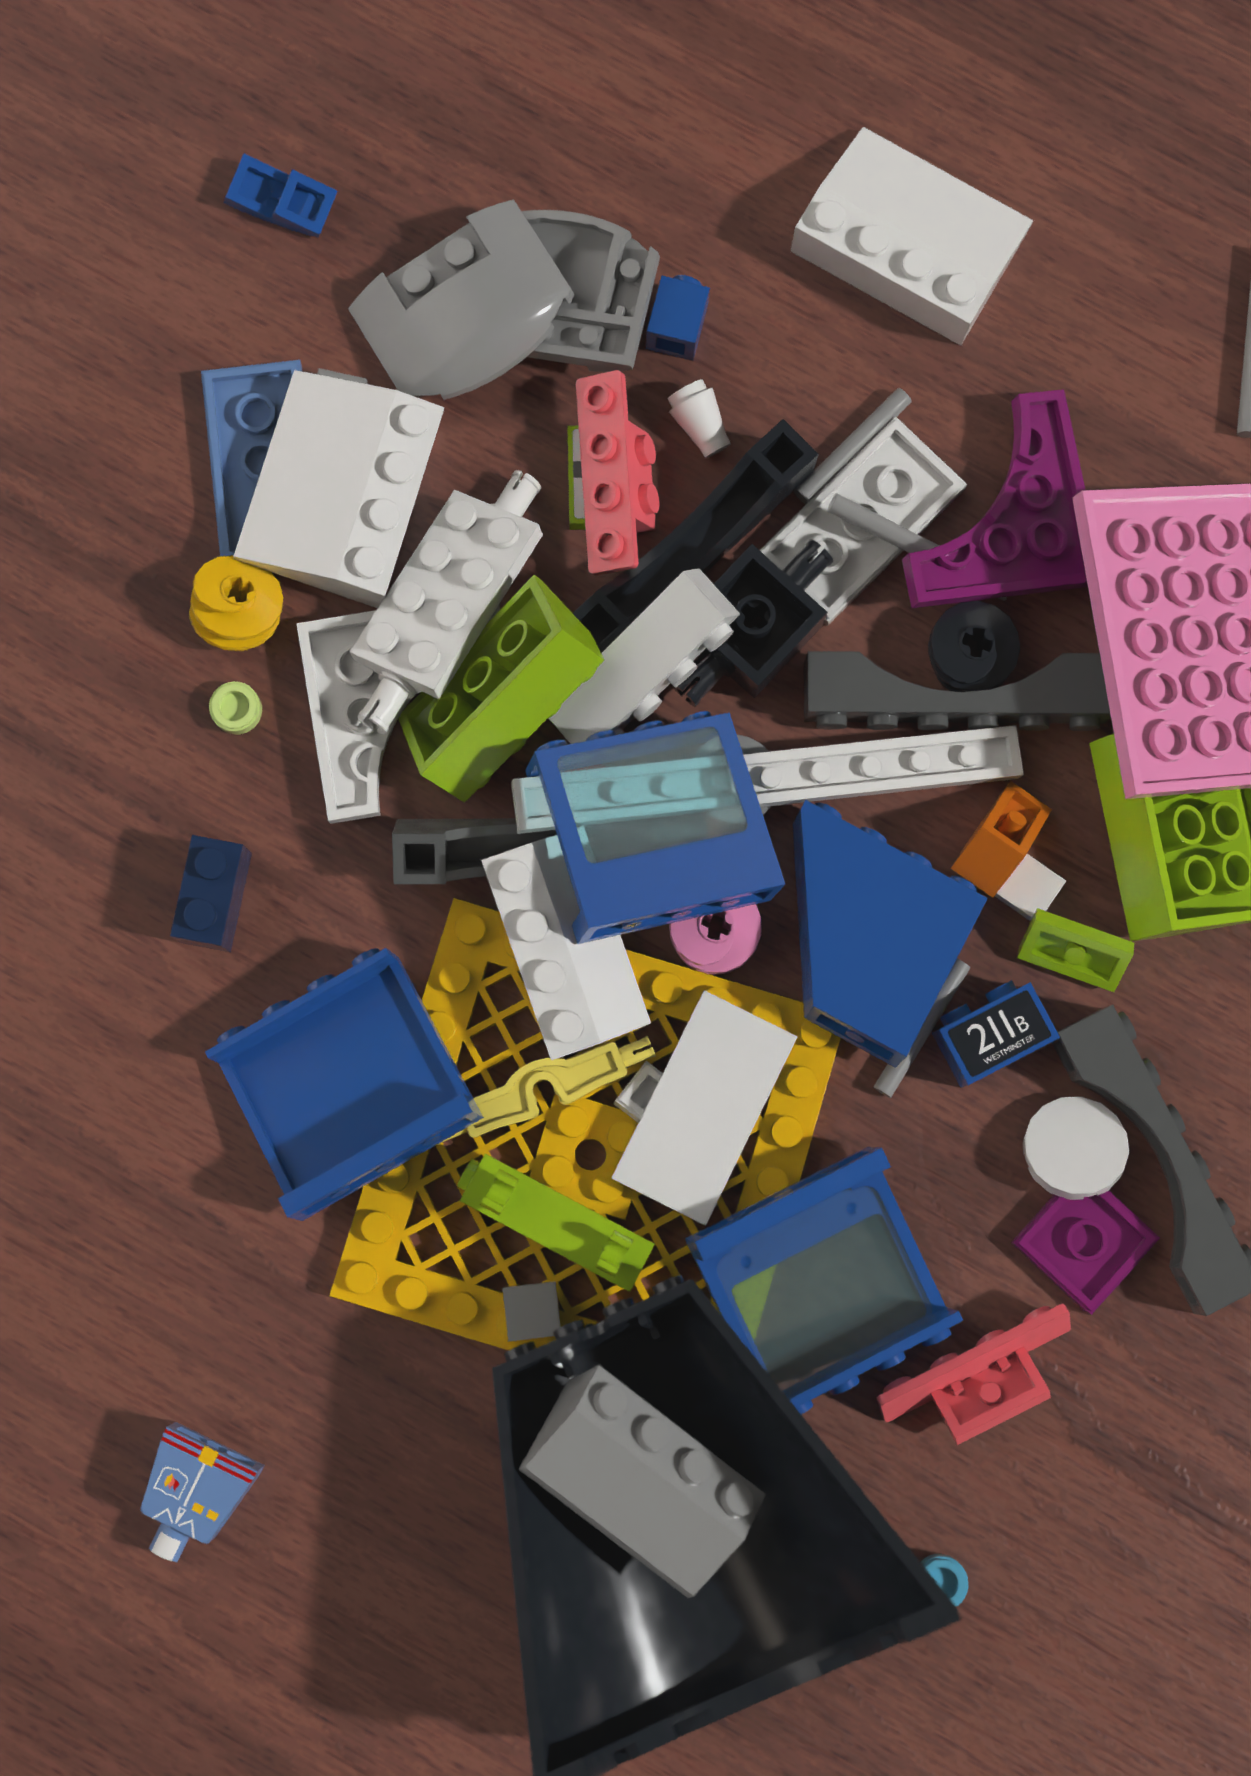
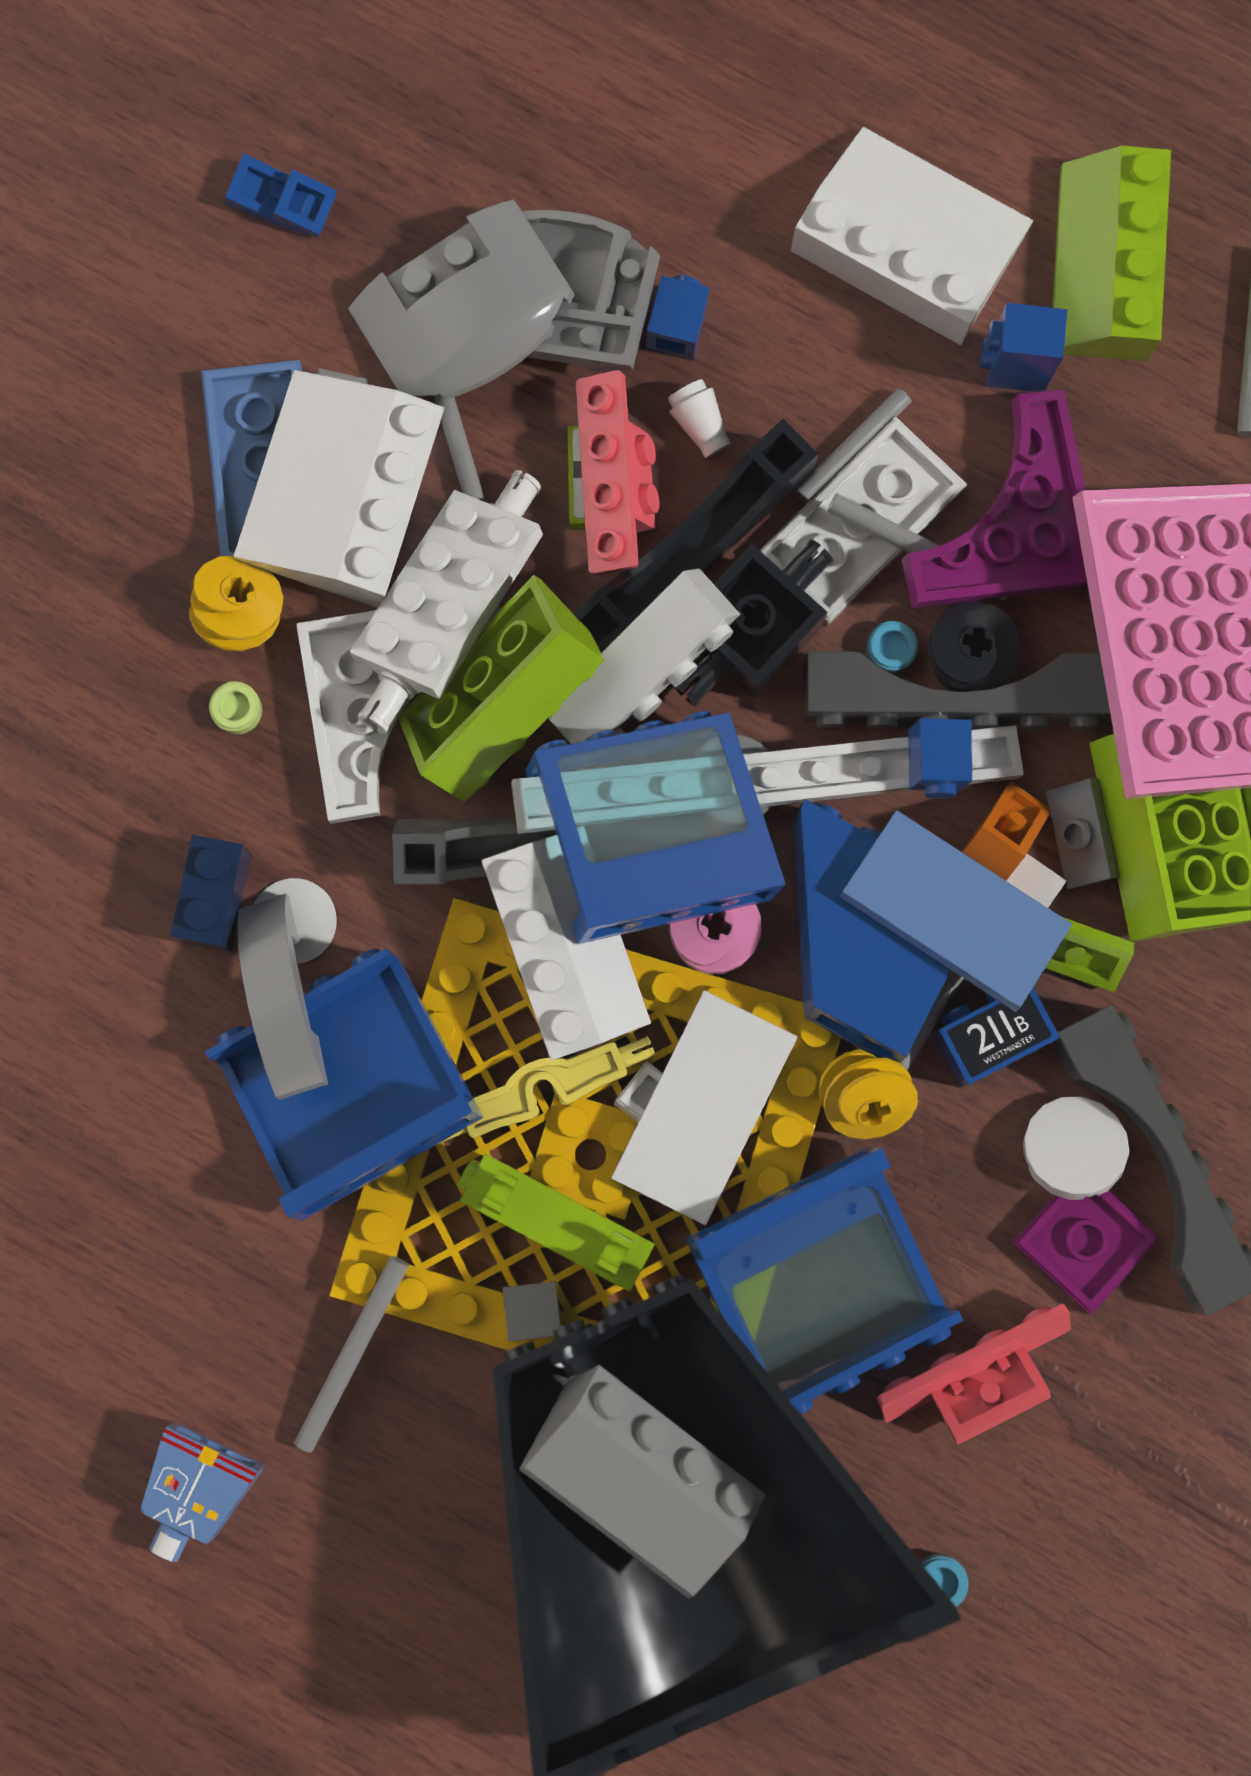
(277, 999): none -> light grey slope
(312, 914): none -> white sticker
(351, 1354): none -> light grey bar
(459, 448): none -> light grey bar
(867, 1095): none -> yellow piece
(892, 646): none -> medium azure tile
(940, 756): none -> blue brick
(956, 910): none -> medium blue tile
(1024, 347): none -> blue brick
(1082, 834): none -> dark grey plate
(1112, 251): none -> lime slope

